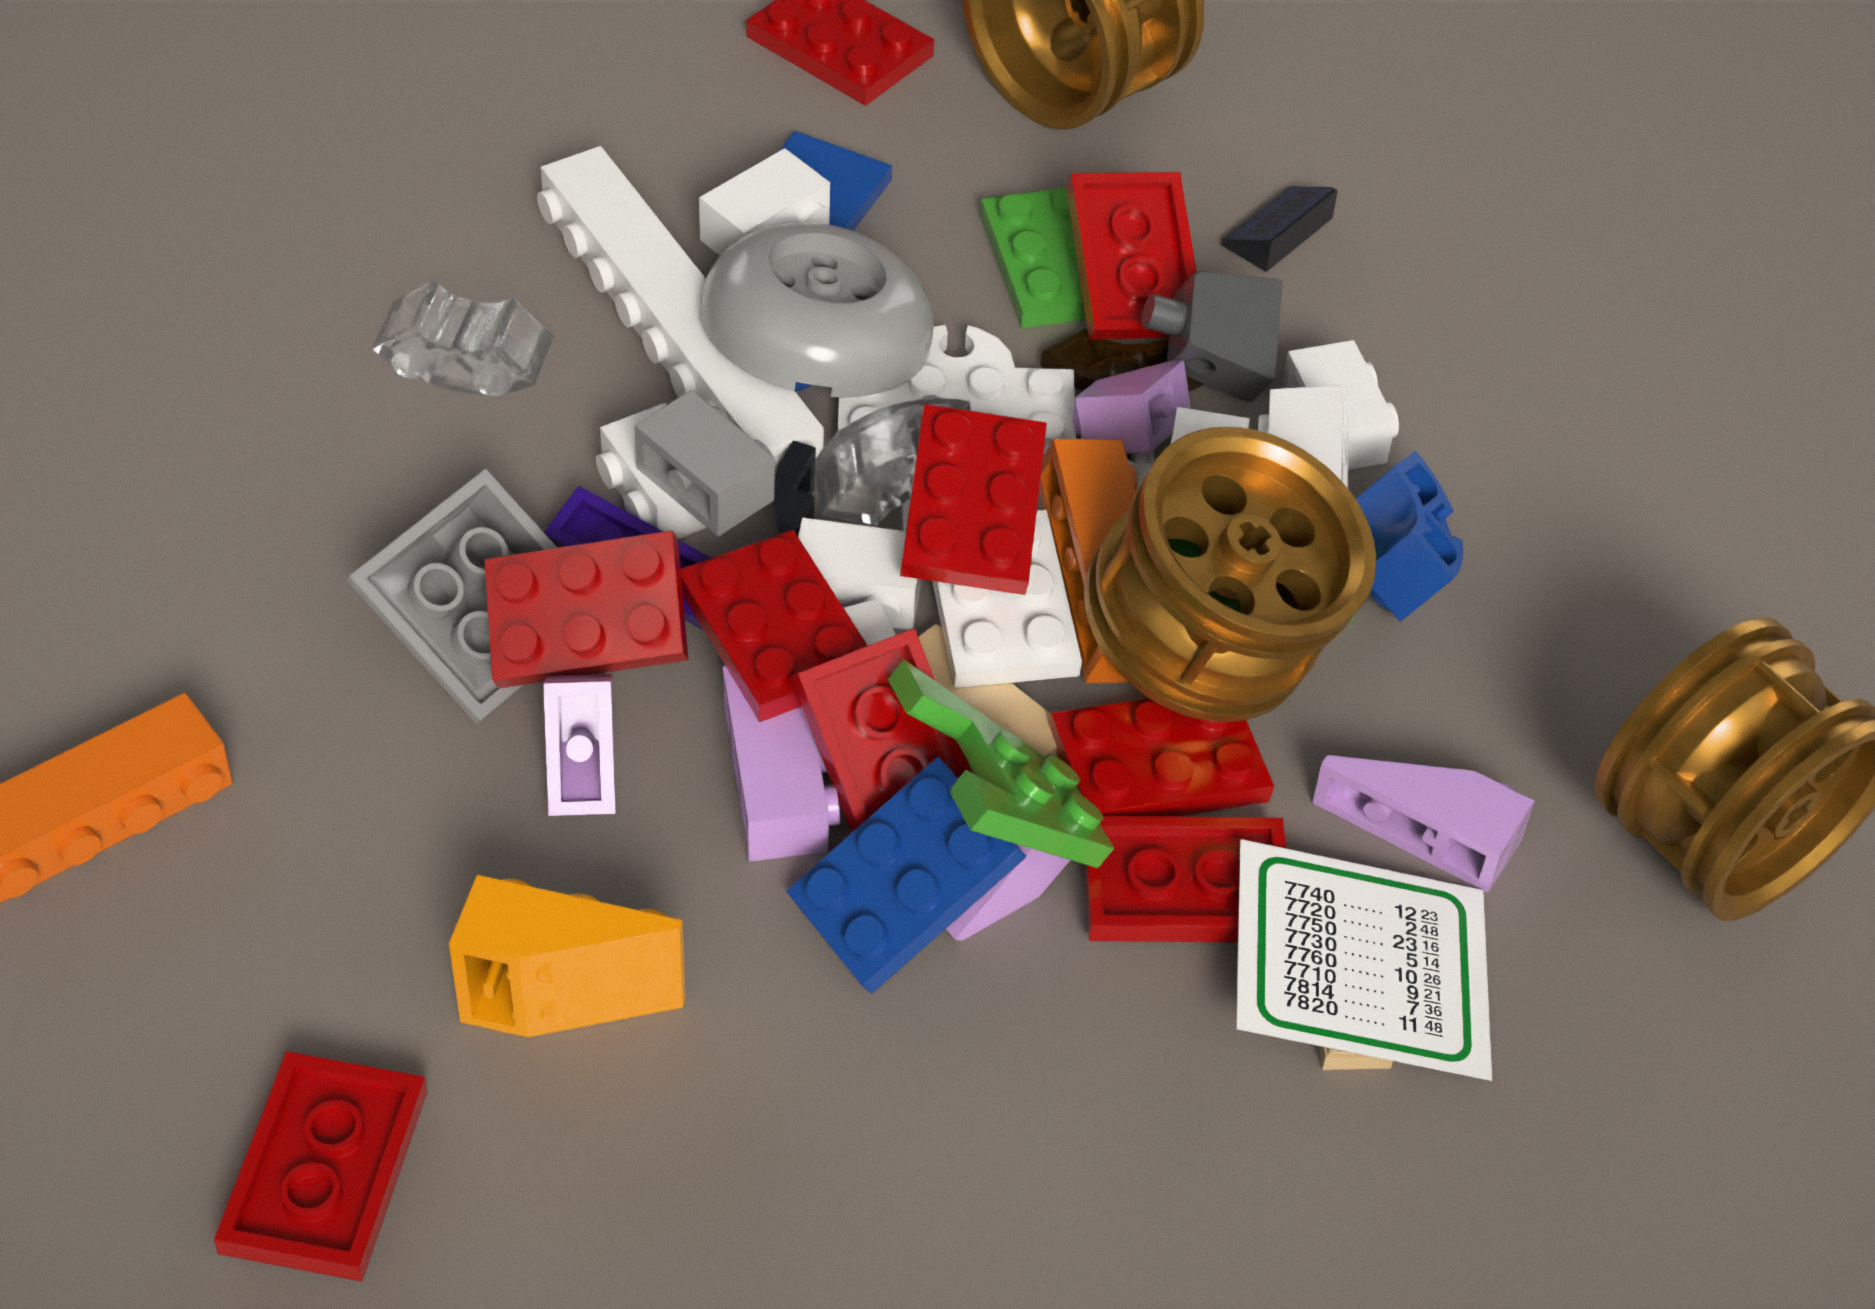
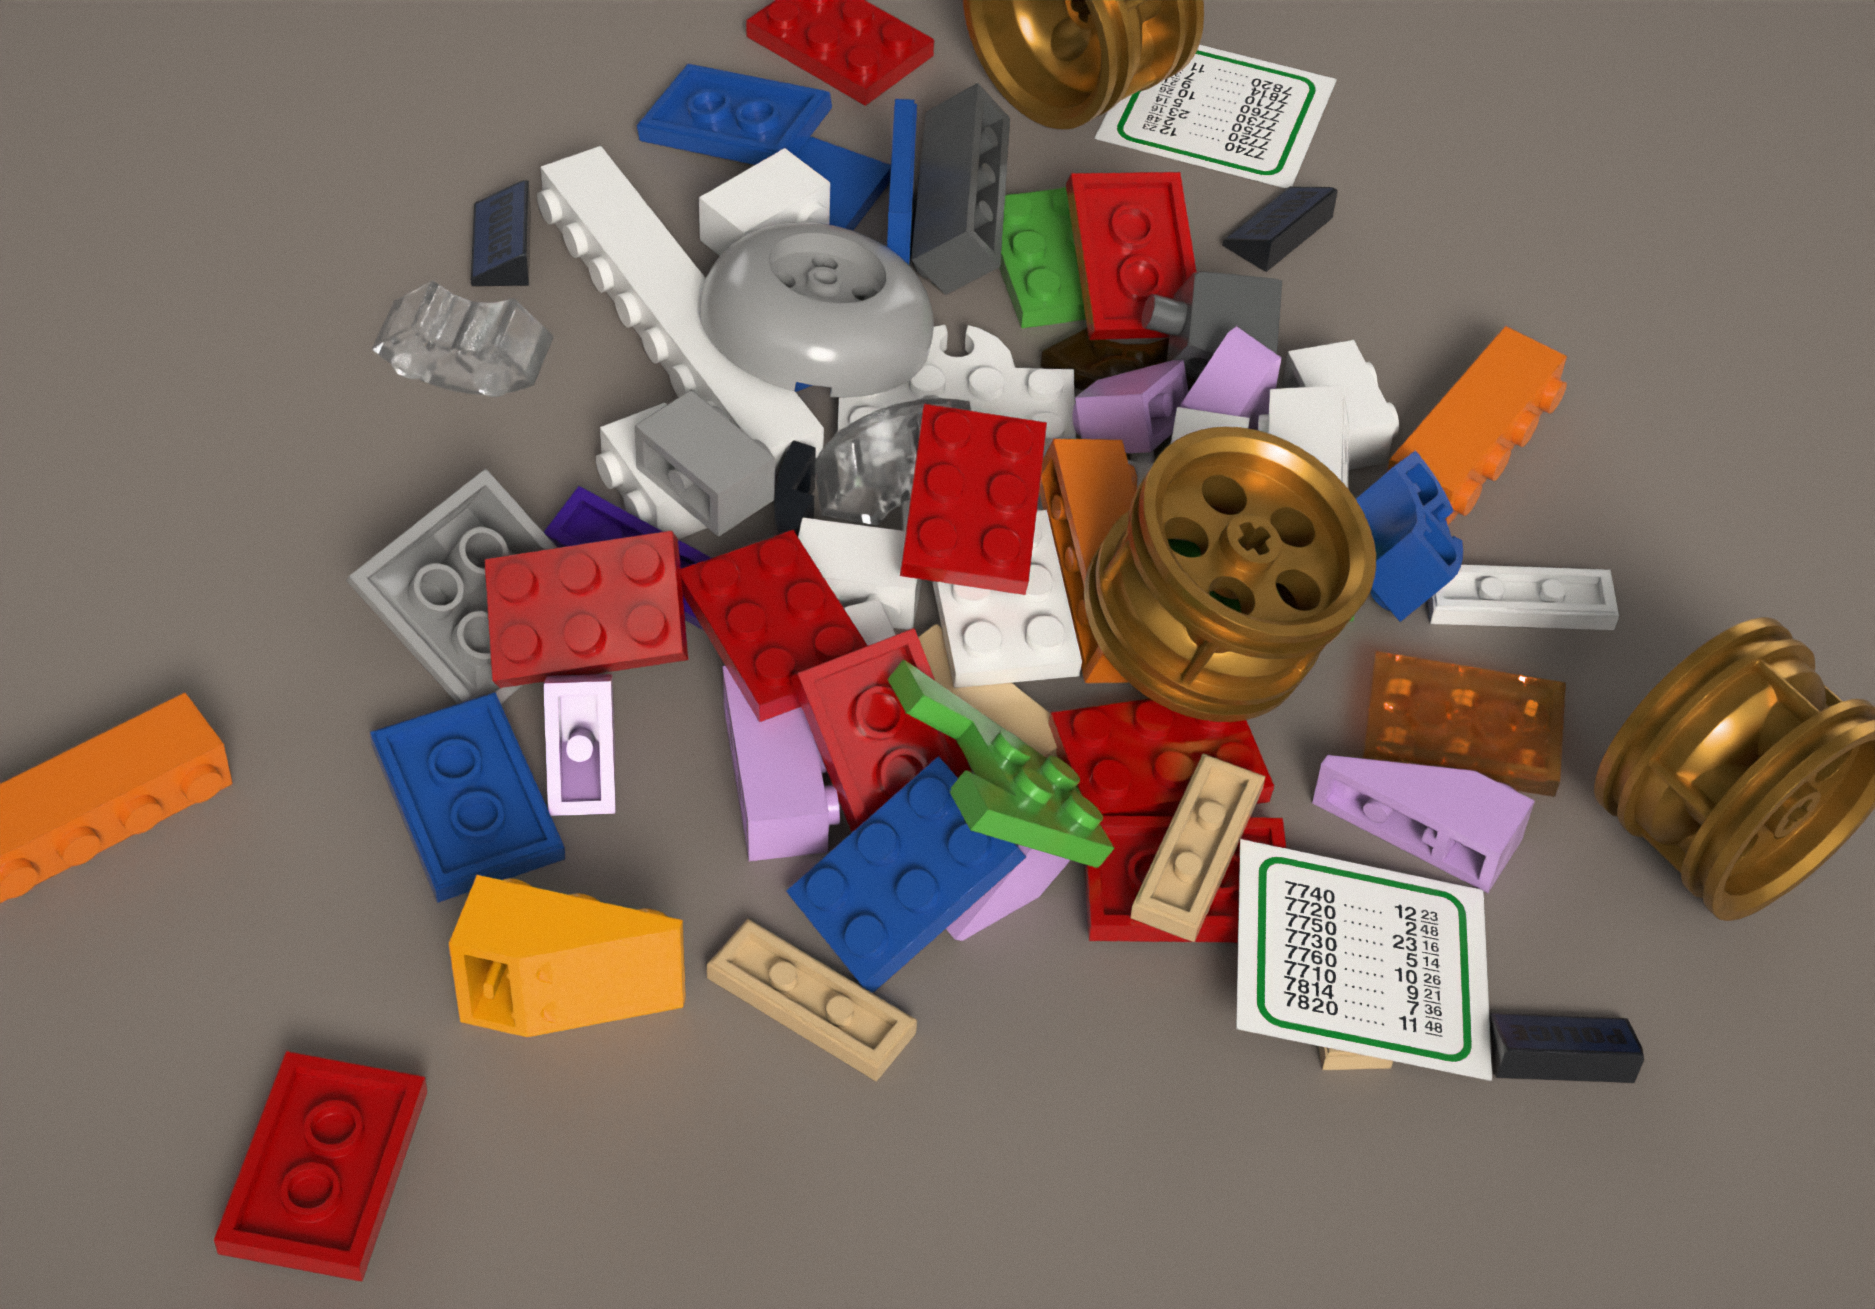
(467, 796): none -> blue tile
(502, 238): none -> slope
(733, 115): none -> blue tile
(812, 999): none -> tan tile
(902, 178): none -> blue tile
(961, 190): none -> dark grey brick
(1197, 848): none -> tan tile
(1226, 116): none -> white sticker
(1236, 379): none -> lavender slope
(1466, 721): none -> clear orange plate
(1486, 415): none -> orange brick
(1527, 598): none -> white tile
(1565, 1048): none -> black slope

